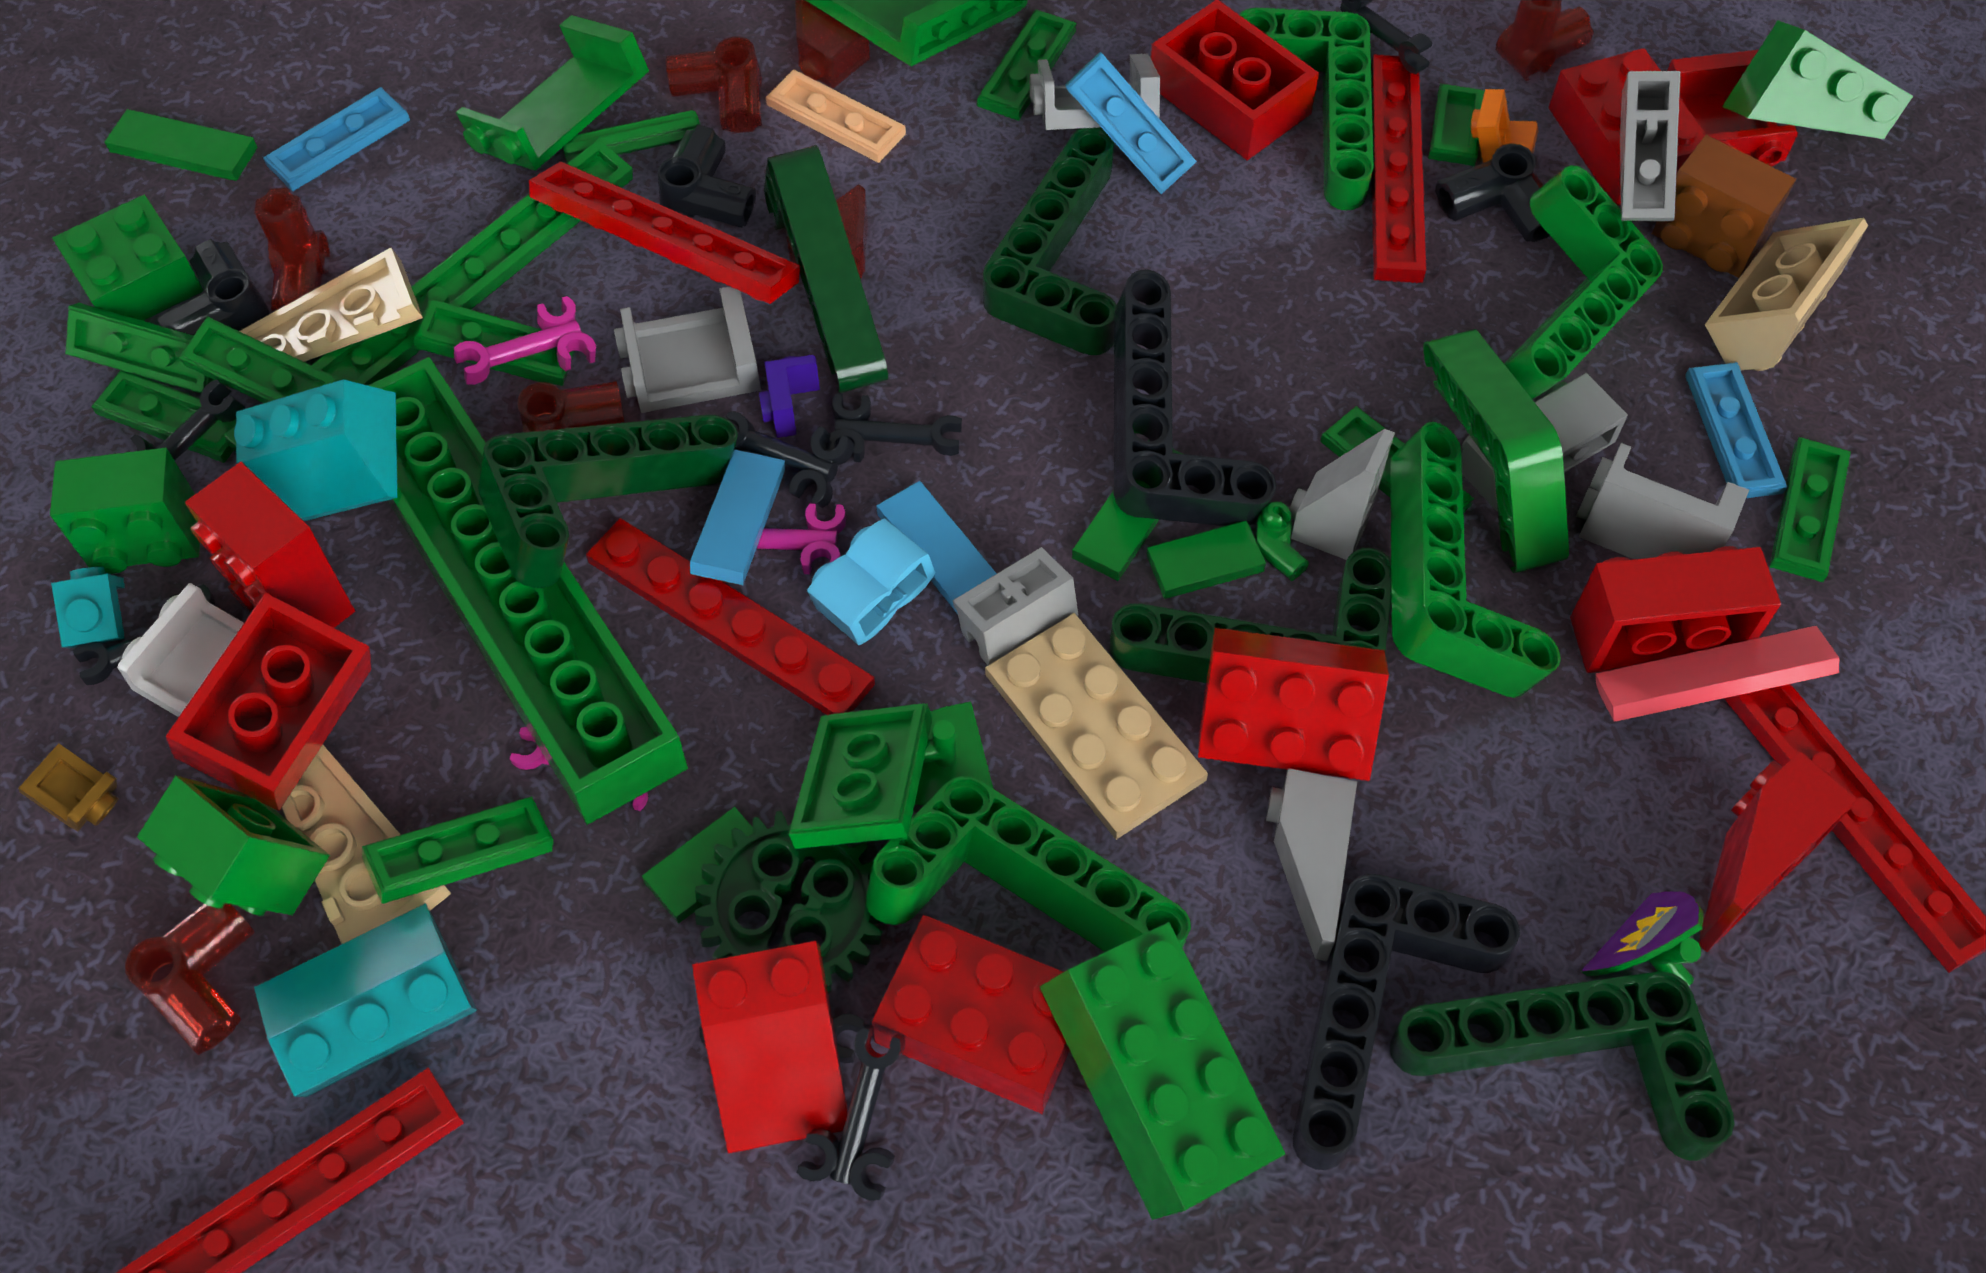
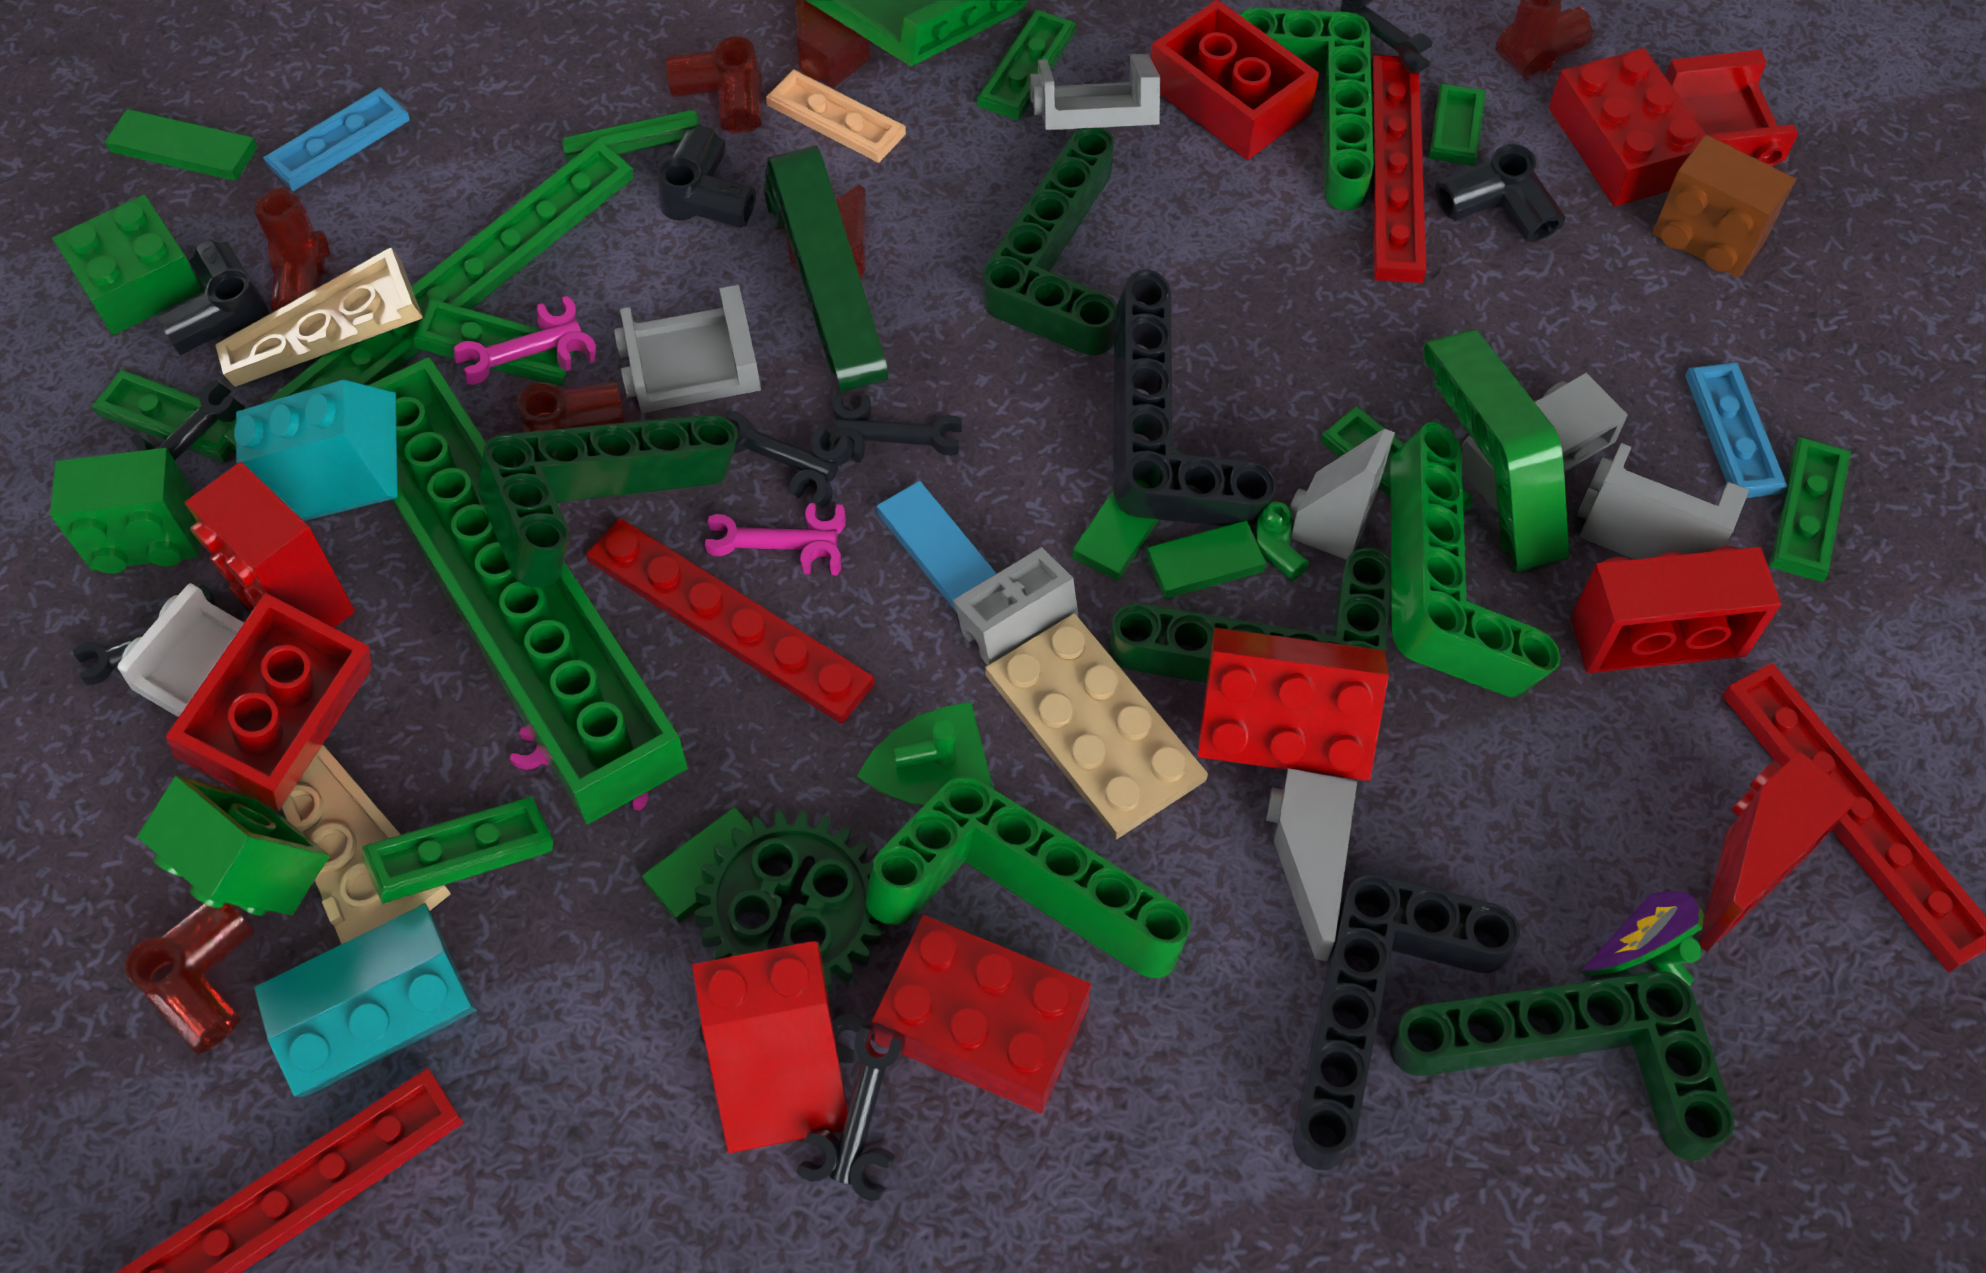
(71, 789): pearl gold bracket -> none
(88, 607): teal bracket -> none
(131, 346): green tile -> none
(249, 364): green tile -> none
(601, 71): green panel -> none
(665, 232): red plate -> none
(737, 517): dark azure tile -> none
(785, 378): dark purple bracket -> none
(862, 777): green tile -> none
(871, 581): medium azure brick -> none
(1130, 123): dark azure tile -> none
(1162, 1072): green brick -> none
(1494, 128): orange bracket -> none
(1612, 257): green beam -> none
(1649, 145): light grey slope -> none
(1717, 673): coral tile -> none
(1781, 292): tan slope -> none
(1815, 86): wedge -> none

